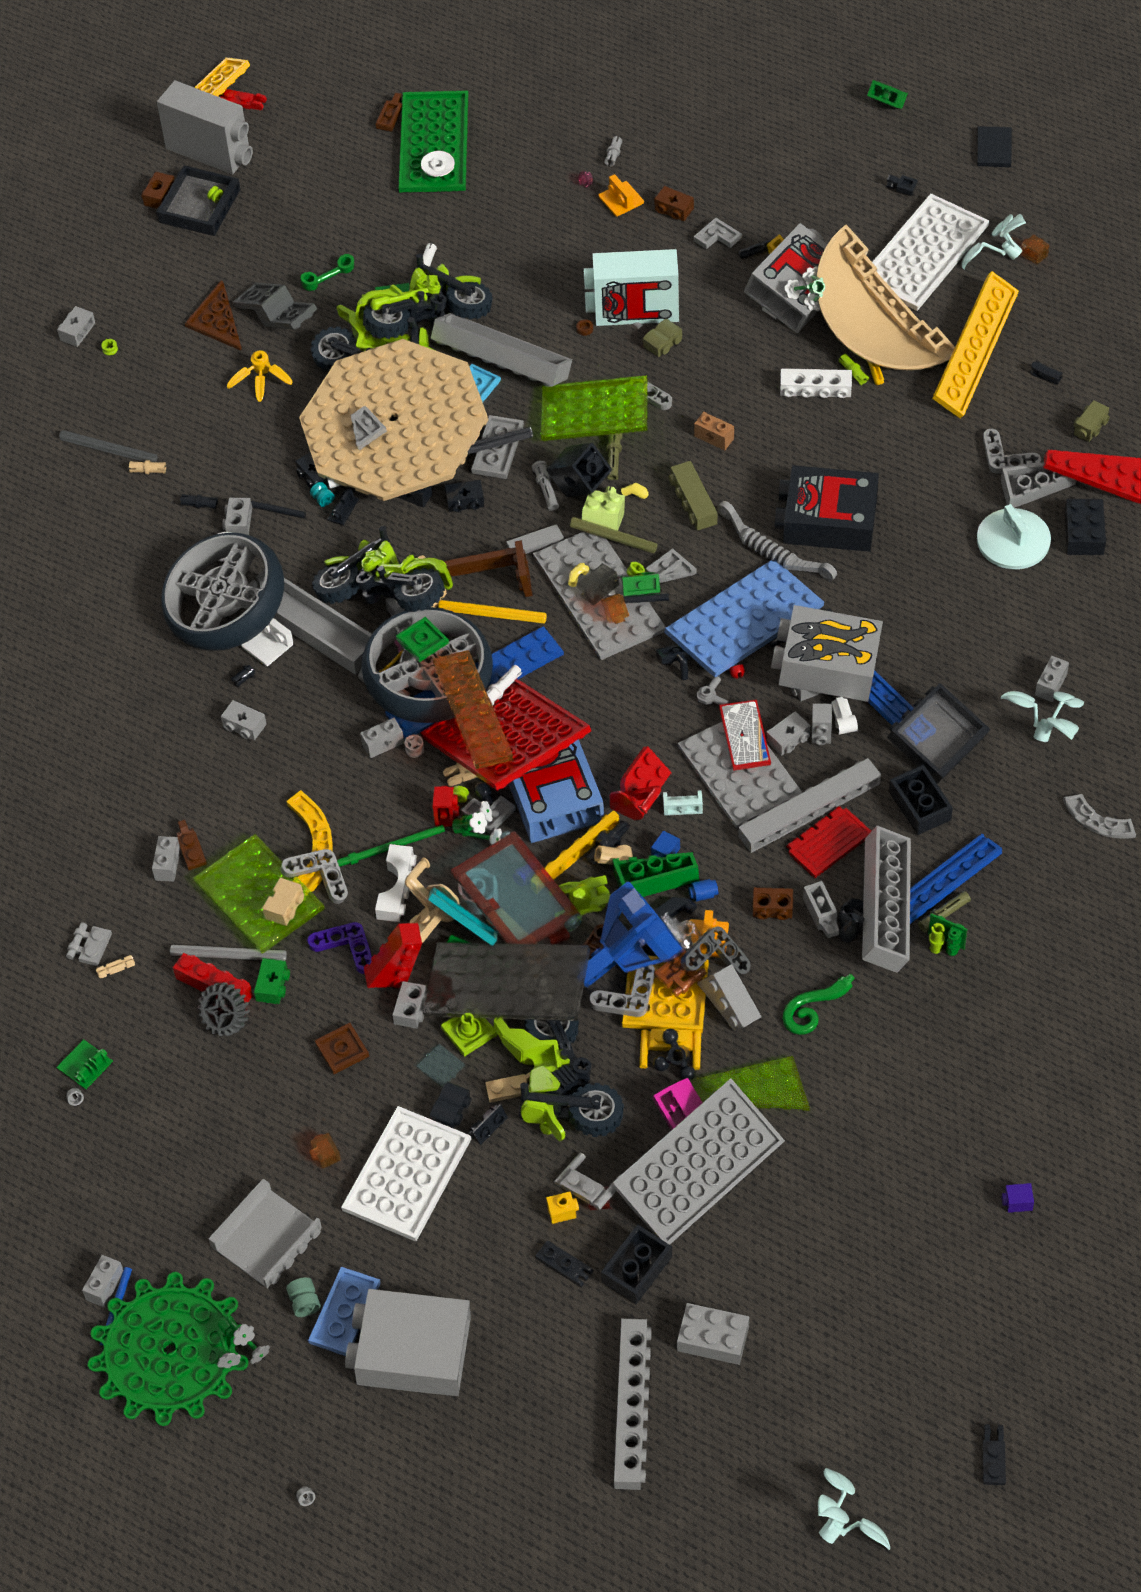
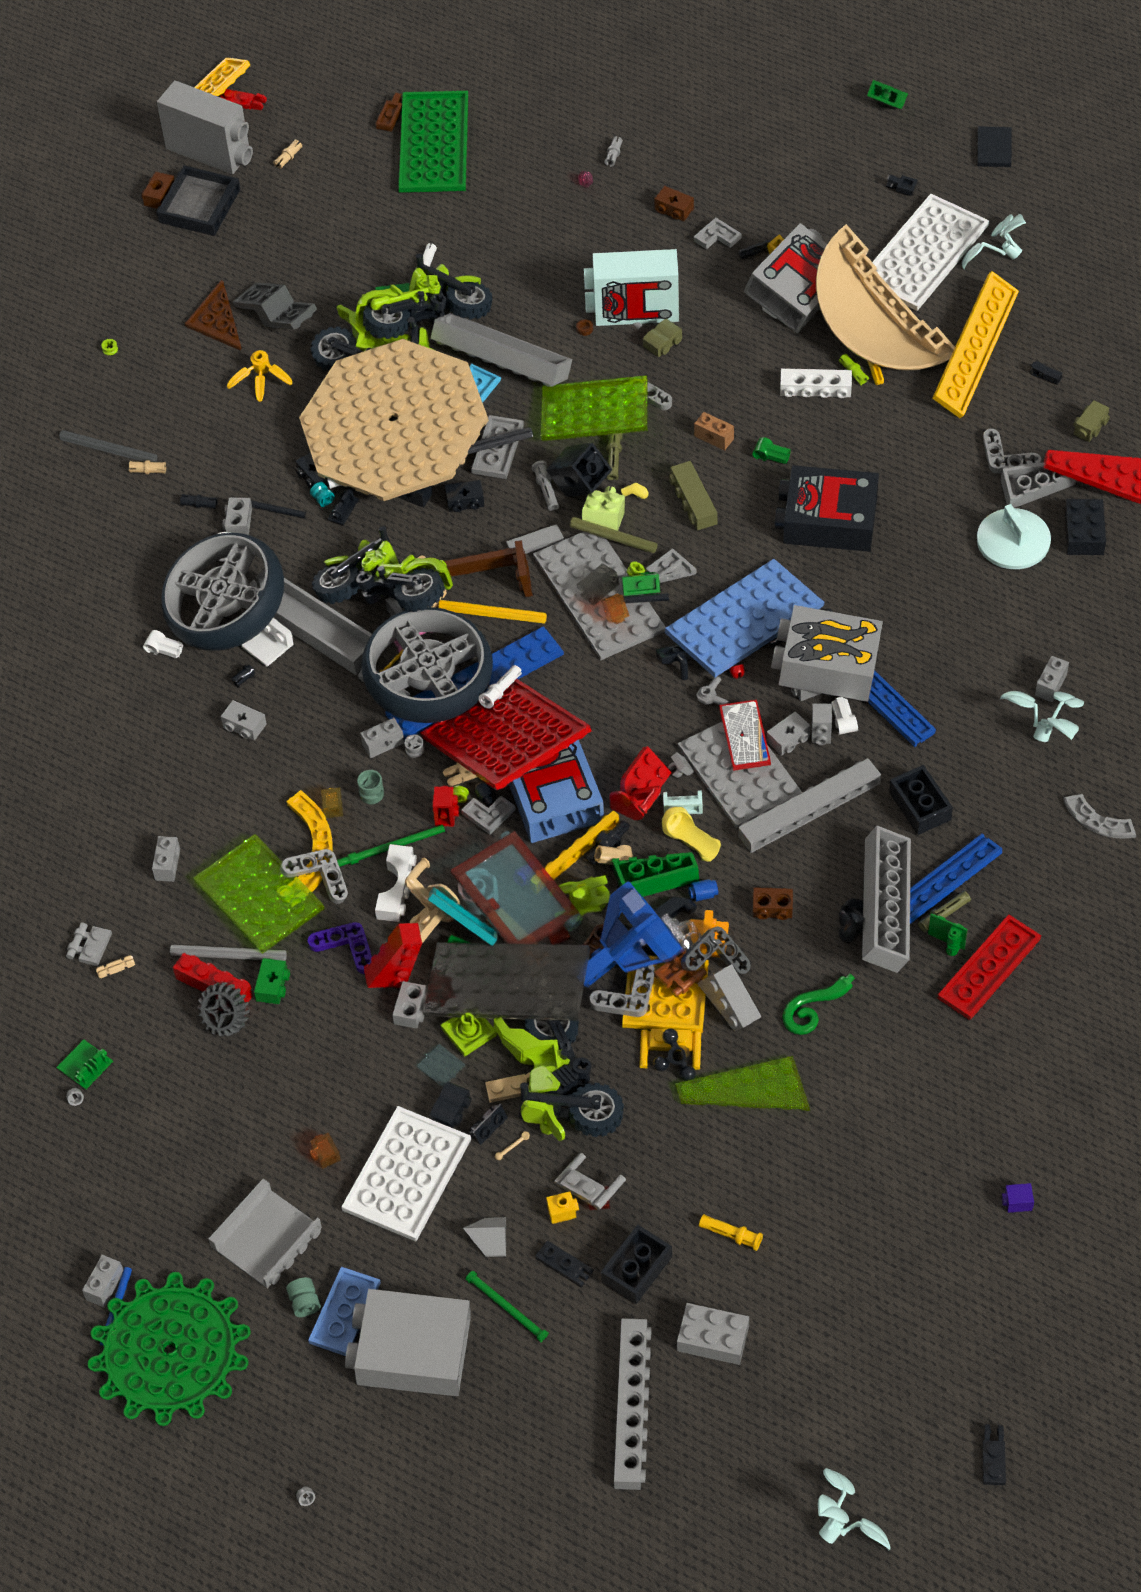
(76, 326): light grey brick -> none
(159, 643): none -> white piece
(190, 846): reddish brown hinge -> none
(215, 194): lime bush -> none
(243, 1336): light grey plant -> none
(283, 904): tan brick -> none
(287, 154): none -> tan pin
(310, 280): green piece -> none
(332, 802): none -> clear yellow brick
(341, 1048): reddish brown plate -> none
(366, 427): light grey wing -> none
(370, 787): none -> sand green wheel
(422, 639): green plate -> none
(437, 163): white dish -> none
(472, 709): clear orange plate -> none
(472, 1278): none -> green bar
(477, 822): plant -> none
(489, 1236): none -> light grey slope
(499, 1155): none -> tan hinge
(575, 572): light yellow arm -> none
(620, 196): light orange bracket -> none
(665, 845): blue brick -> none
(677, 1102): dark pink slope -> none
(679, 825): none -> light yellow hair
(681, 764): none -> light grey tile
(698, 1162): light grey plate -> none
(740, 1235): none -> yellow pin
(767, 450): none -> green piece
(782, 556): light grey piece -> none
(813, 283): white plant -> none
(821, 908): light grey hinge -> none
(829, 842): red hinge -> none
(937, 938): lime pin -> none
(938, 732): piece -> none
(989, 967): none -> red plate
(1035, 249): clear orange brick -> none

